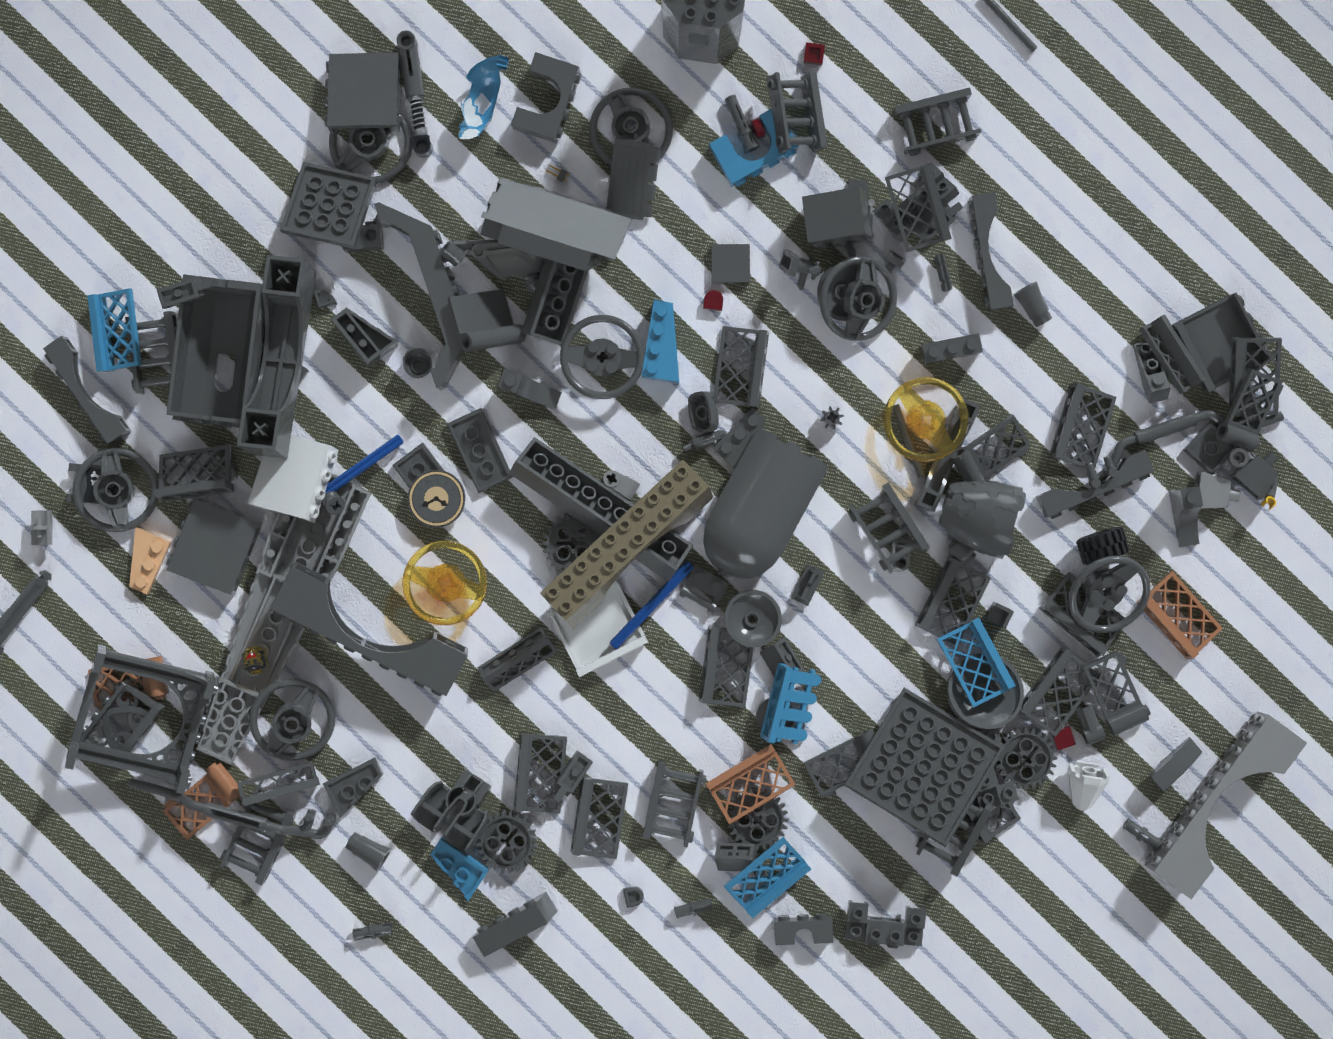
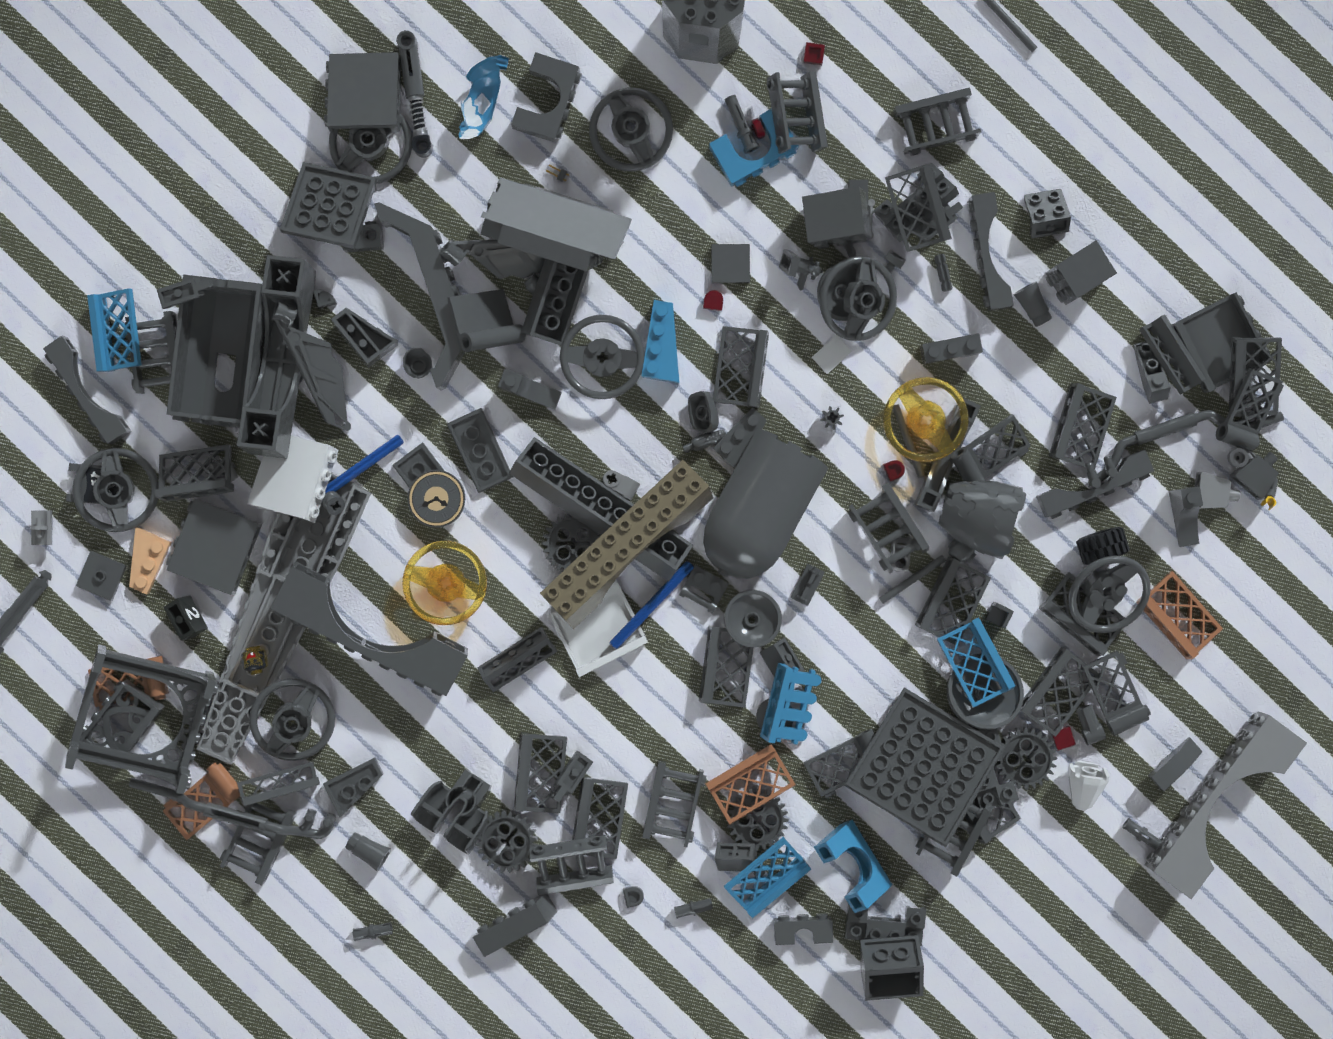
(101, 575): none -> dark grey plate
(185, 617): none -> pearl dark grey brick
(317, 366): none -> dark grey wing
(460, 867): dark azure wing -> none
(576, 879): none -> dark grey fence
(630, 177): dark grey hinge -> none
(831, 354): none -> white sticker
(872, 880): none -> dark azure arch
(891, 967): none -> dark grey container
(894, 470): none -> dark red tile
(912, 579): none -> dark grey bar
(1047, 213): none -> dark grey bracket
(1080, 273): none -> dark grey container
(1207, 450): dark grey tile -> none

